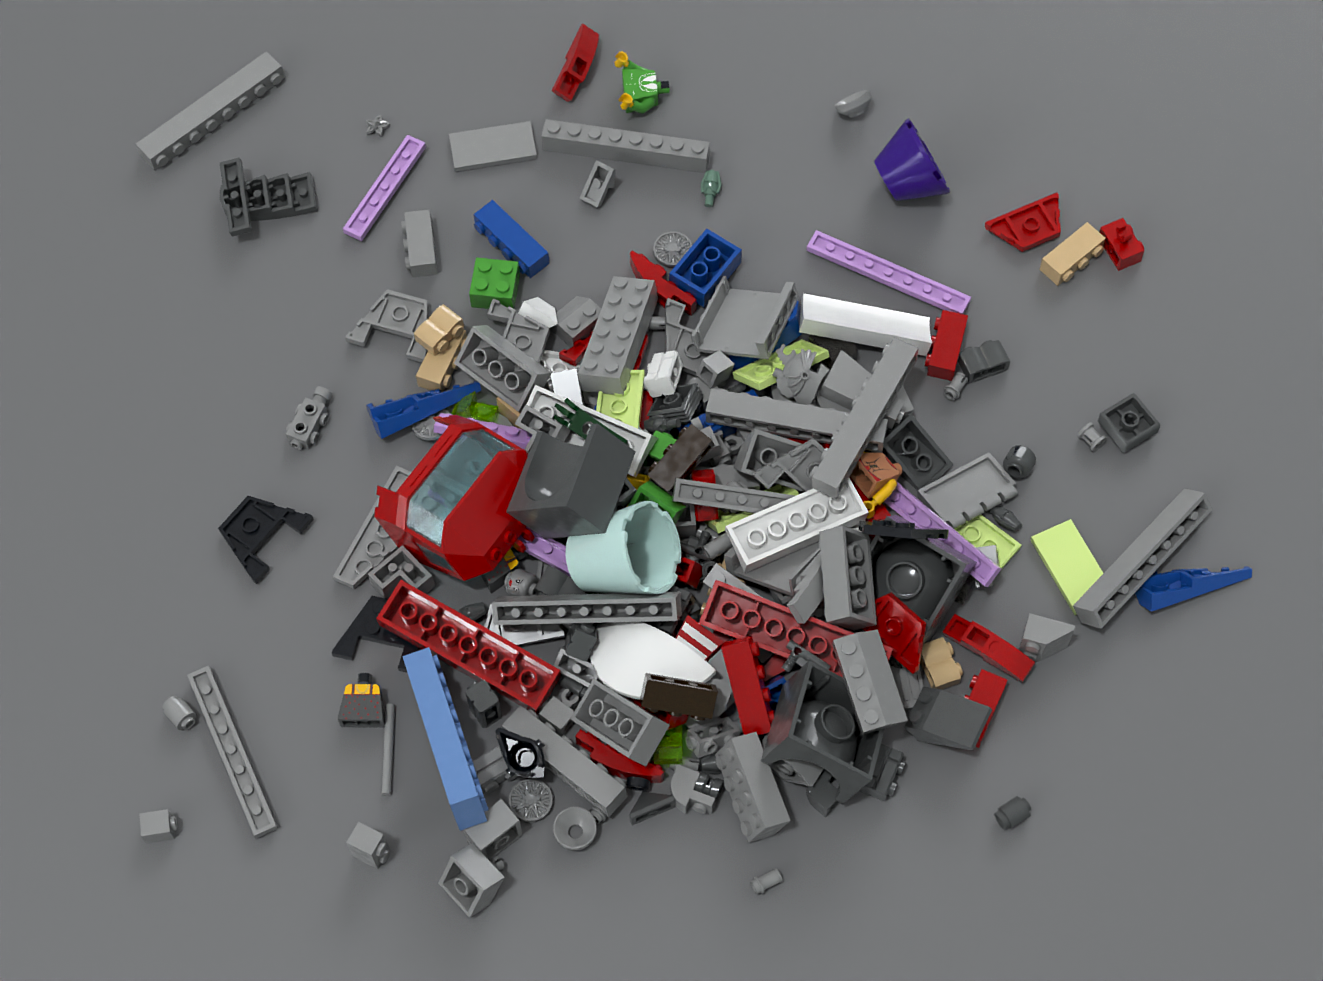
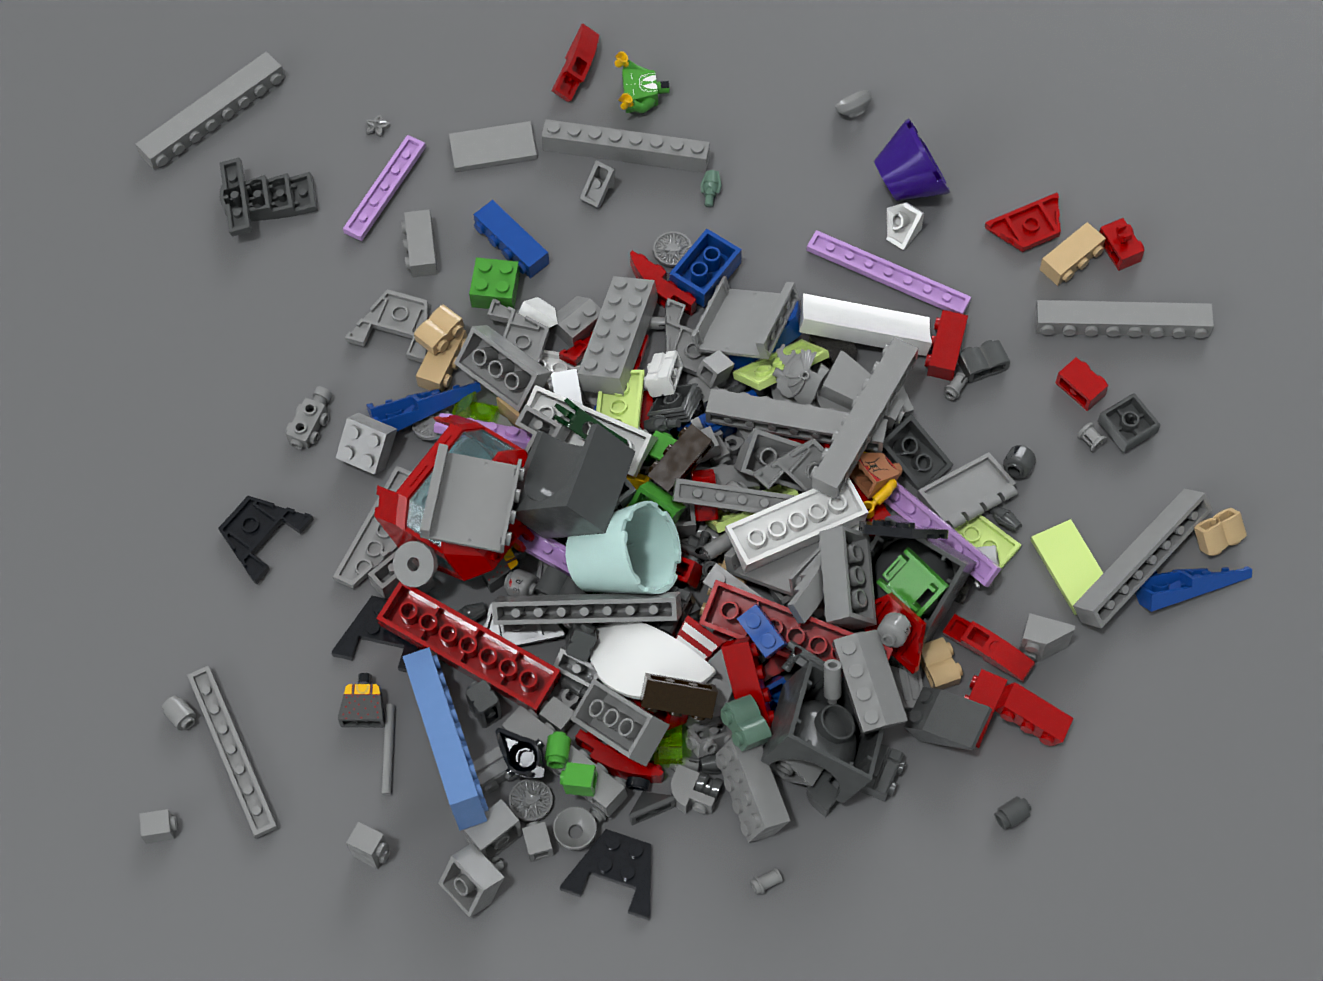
(366, 443): none -> light grey brick
(403, 564): none -> light grey tile
(471, 501): none -> light grey panel
(537, 841): none -> light grey brick
(557, 750): none -> bright green brick
(579, 779): none -> bright green brick
(619, 861): none -> black wing
(746, 723): none -> sand green brick
(762, 631): none -> blue brick
(832, 680): none -> light grey cylinder
(894, 629): none -> light grey head
(903, 224): none -> white slope
(910, 580): none -> bright green container
(1033, 714): none -> red brick
(1082, 383): none -> red brick
(1123, 318): none -> light grey brick
(1220, 531): none -> tan brick

